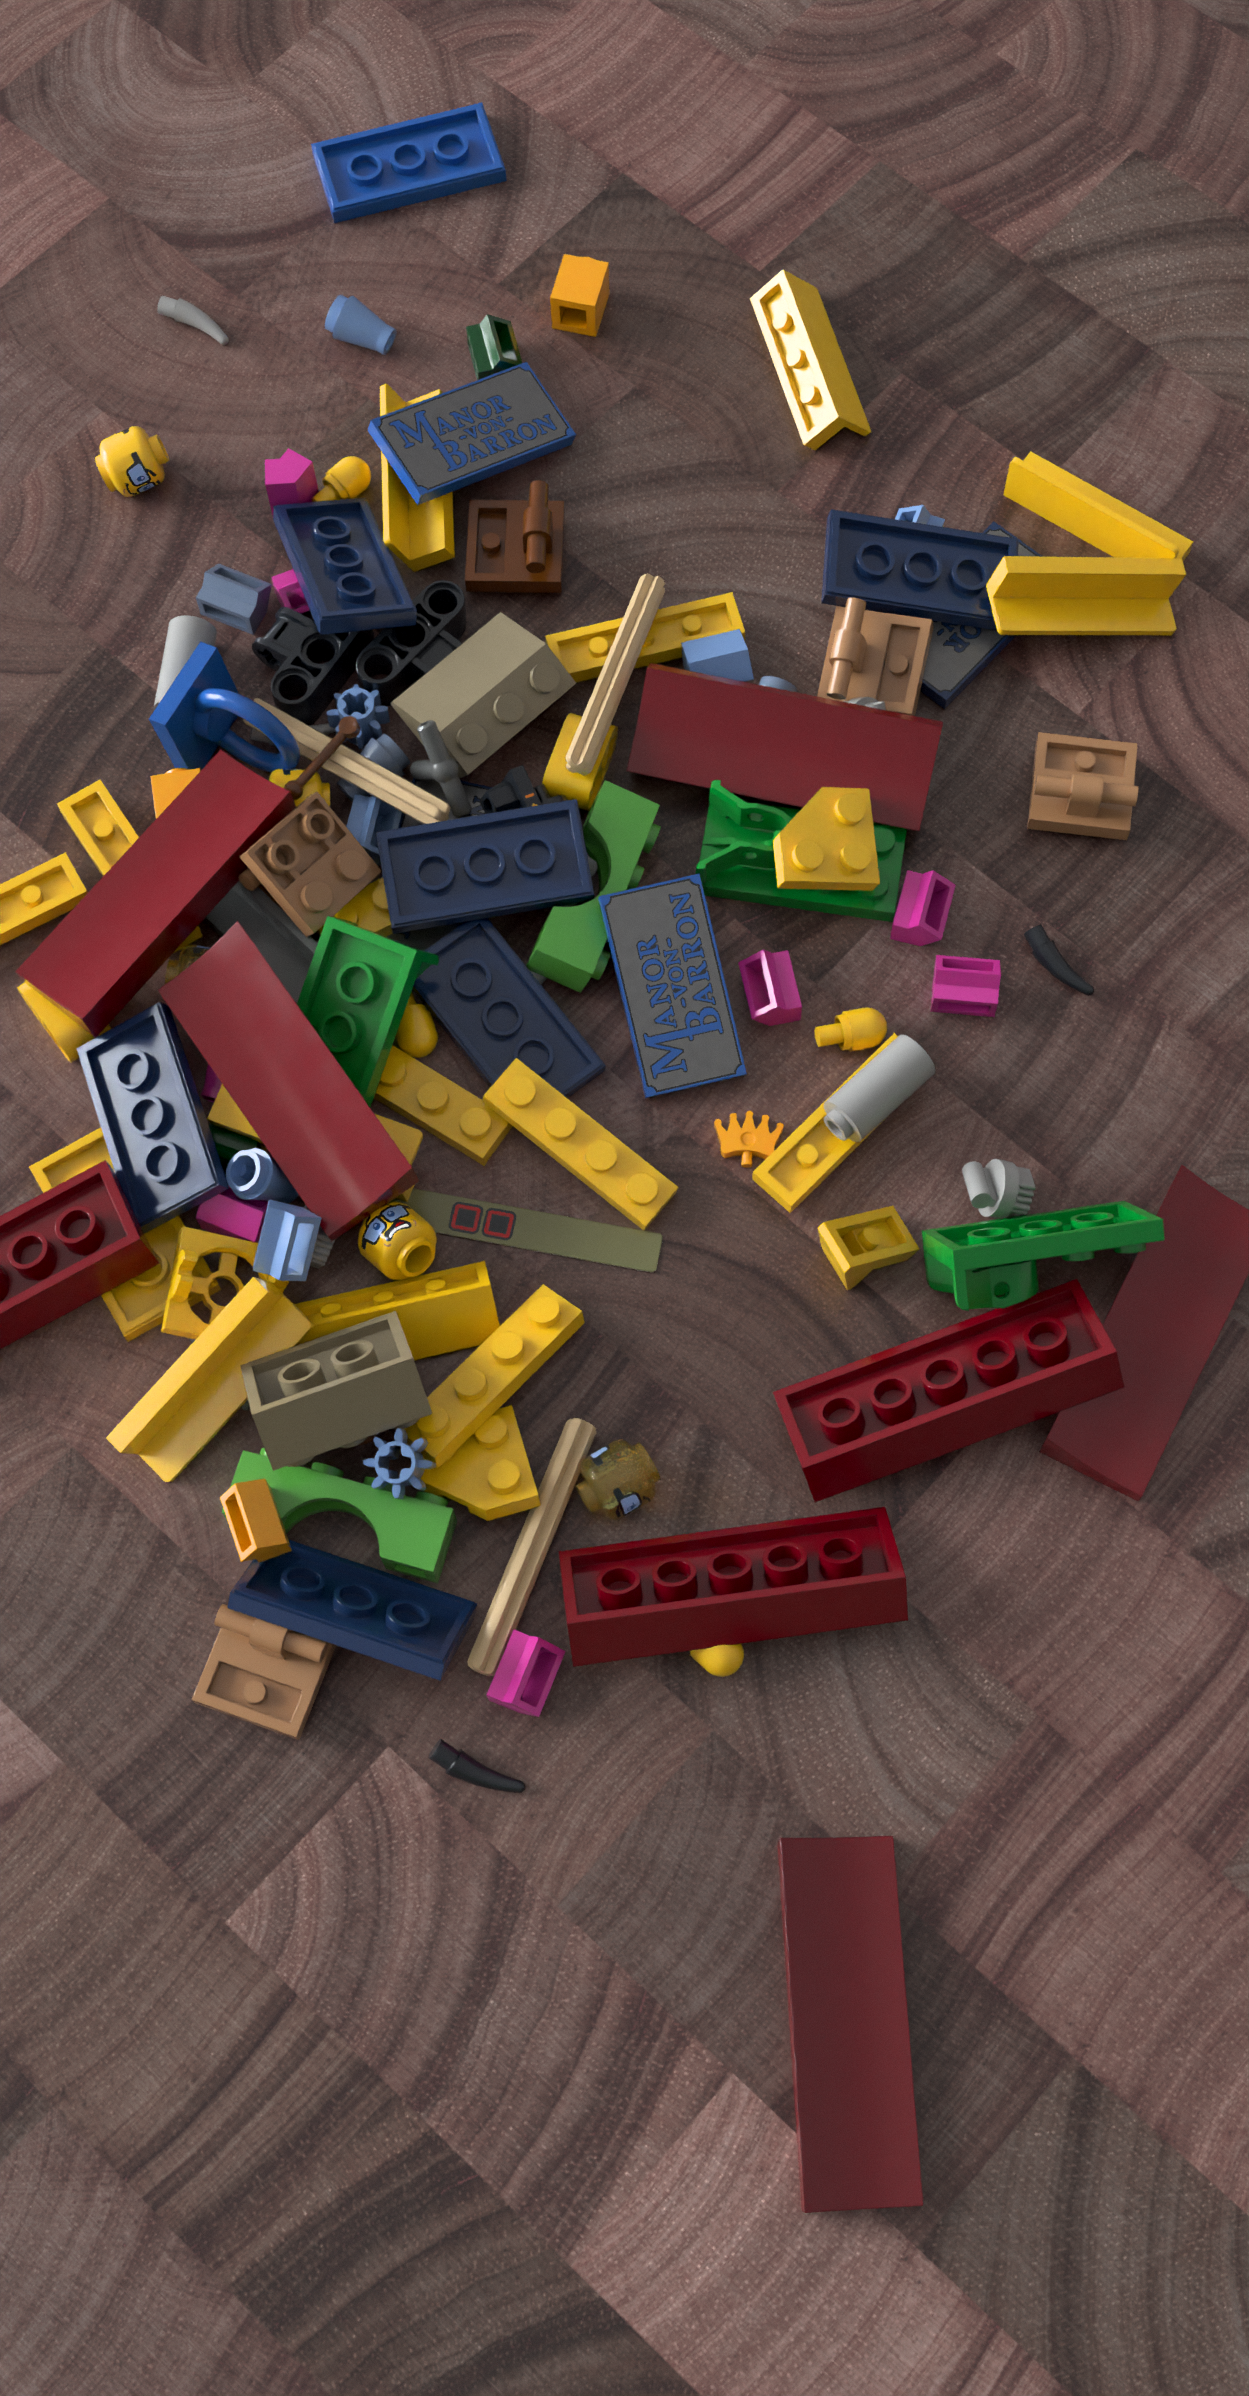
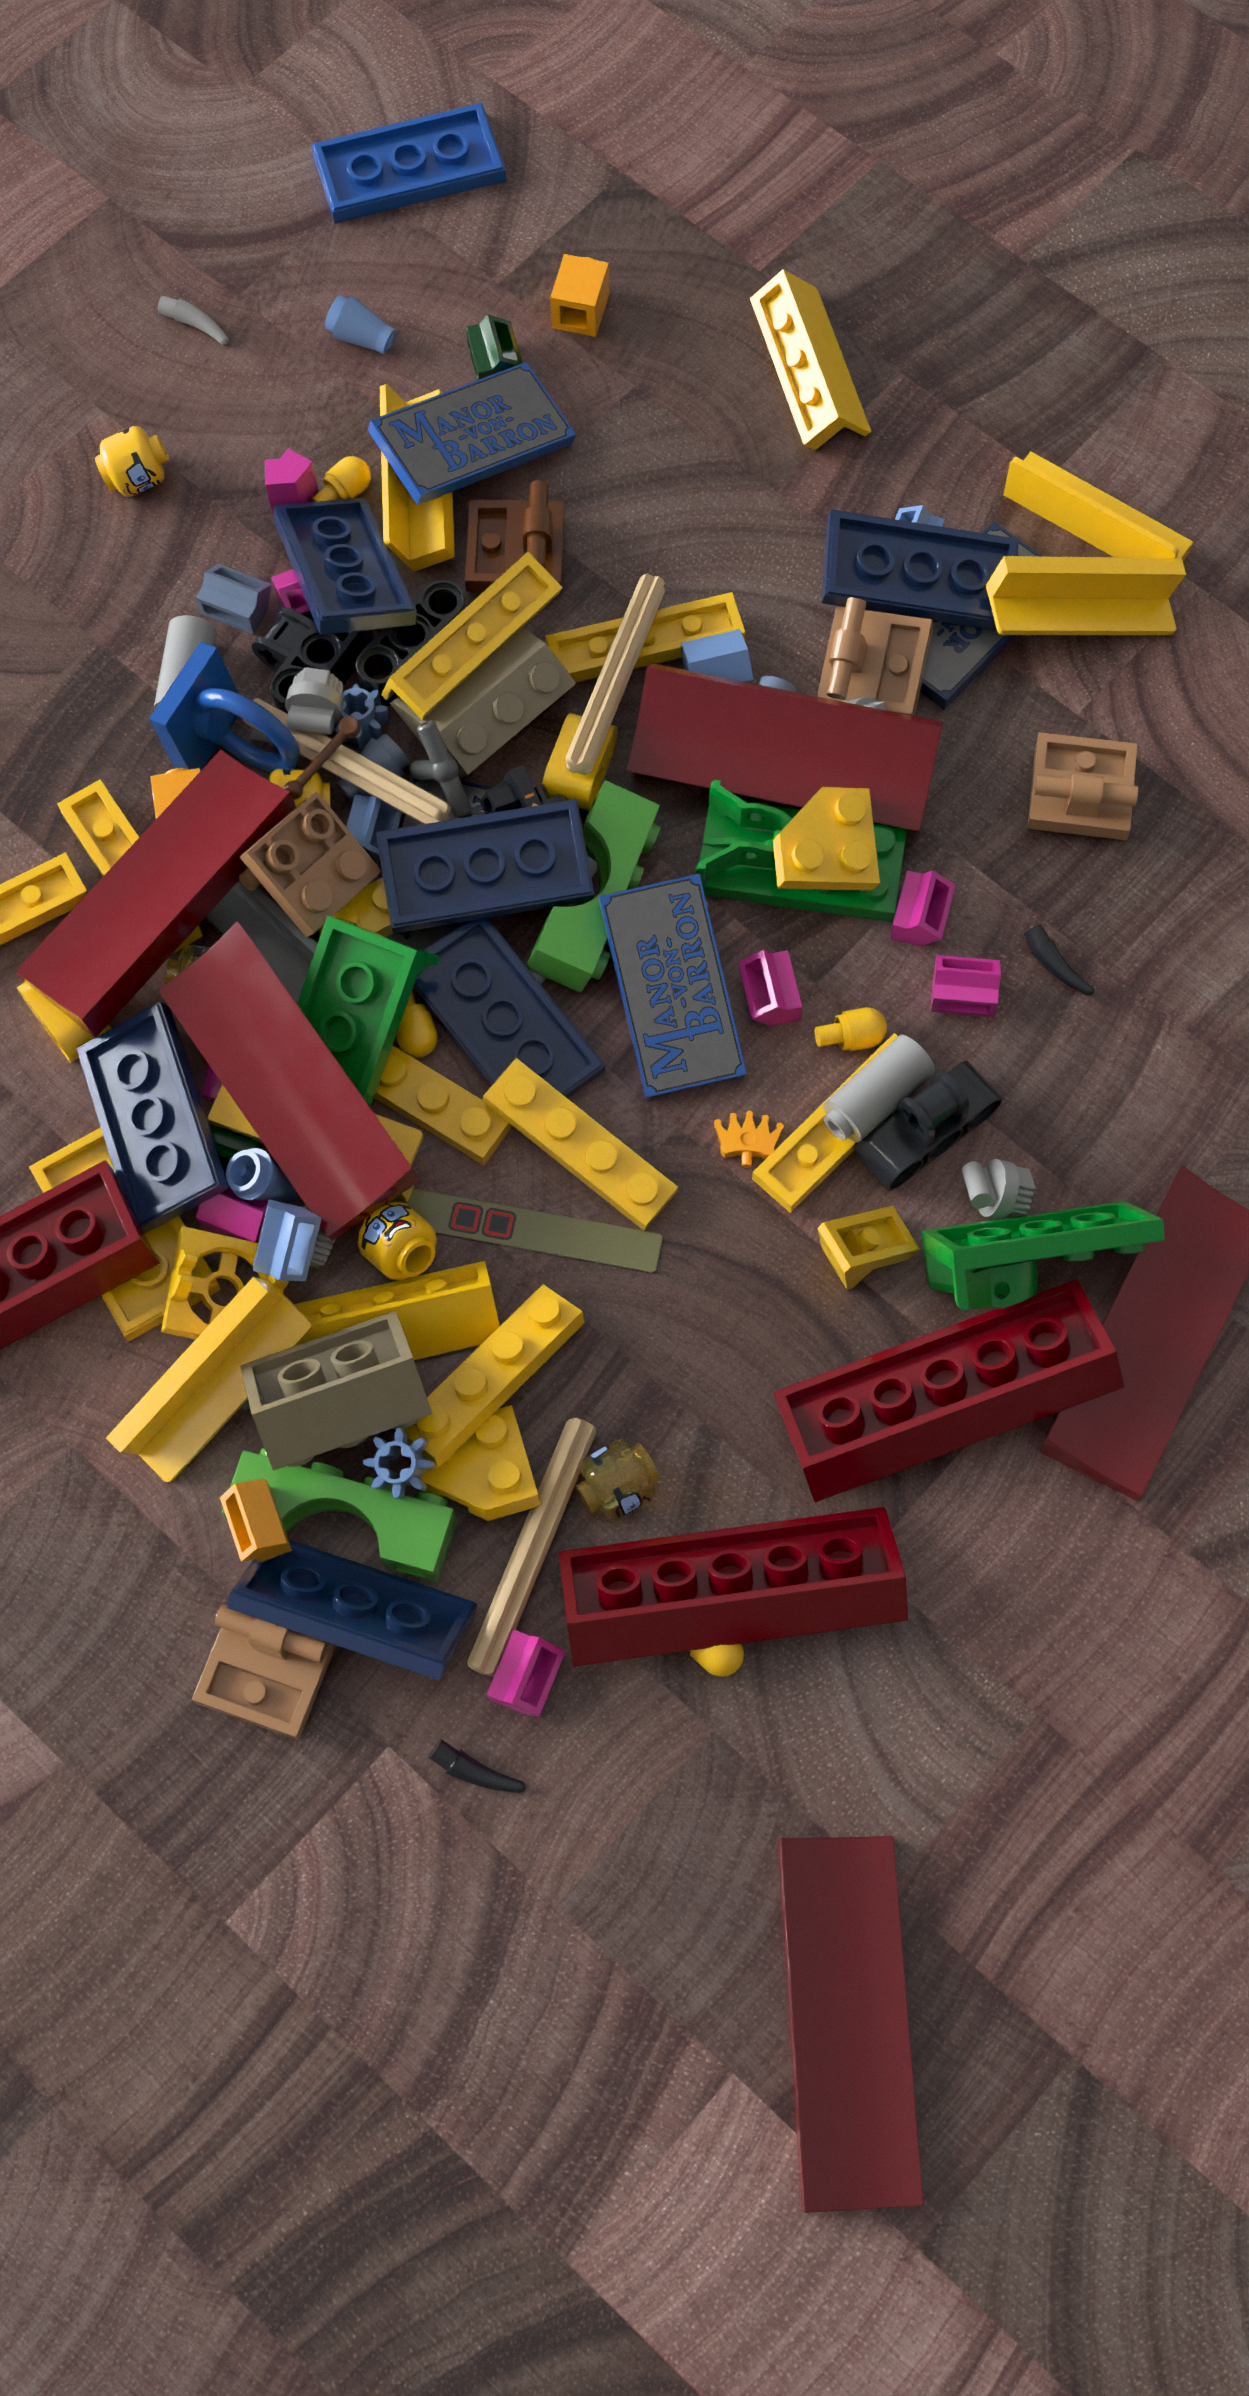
(314, 701): none -> light grey piece
(473, 636): none -> yellow panel
(928, 1125): none -> black piece

